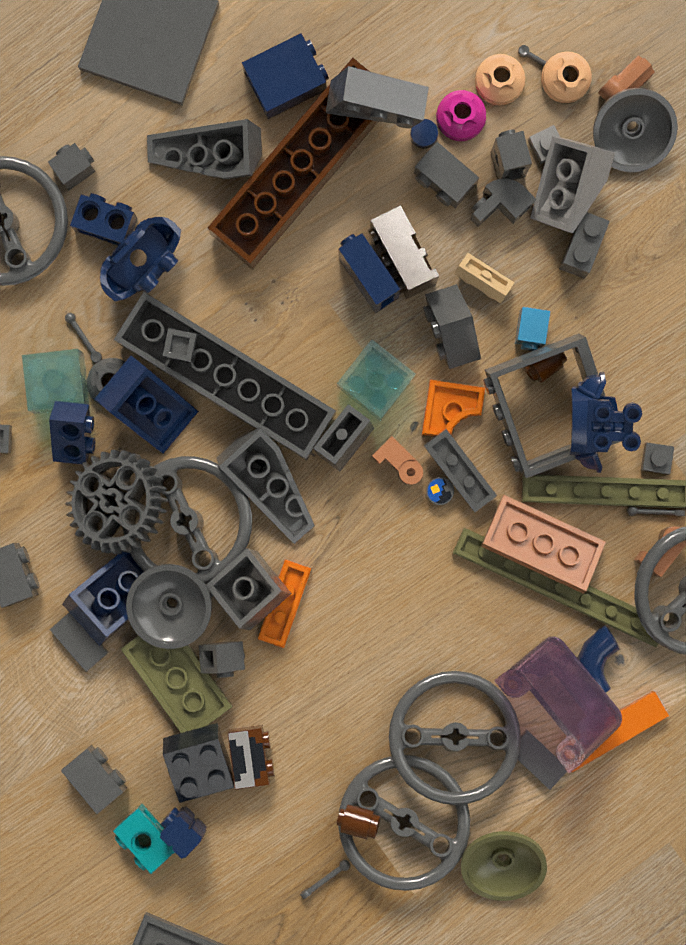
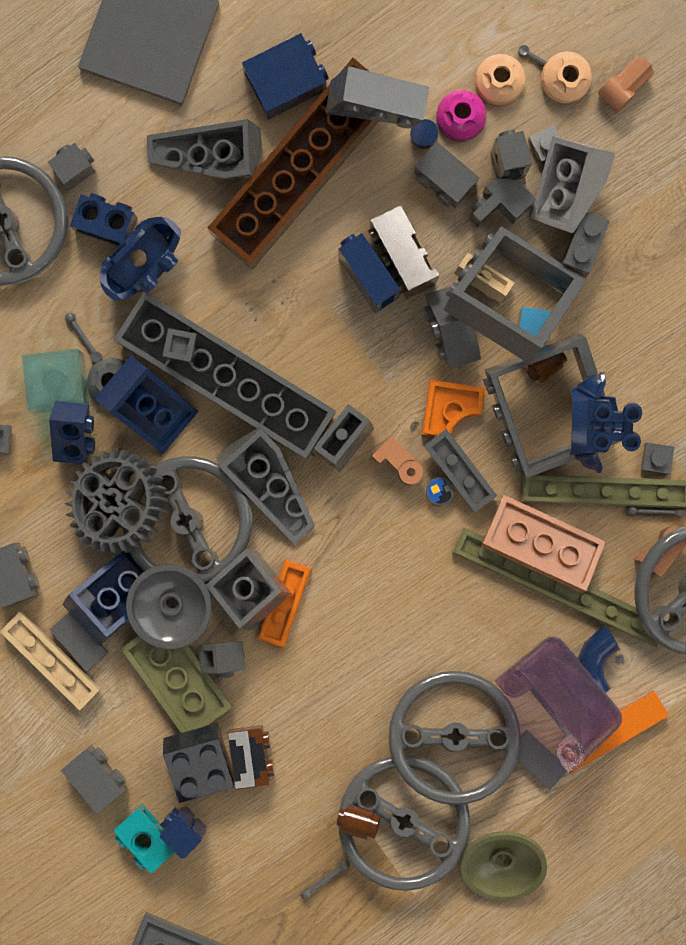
(50, 660): none -> tan plate
(376, 380): clear light blue brick -> none
(492, 323): none -> dark grey window
(651, 137): dark grey dish -> none

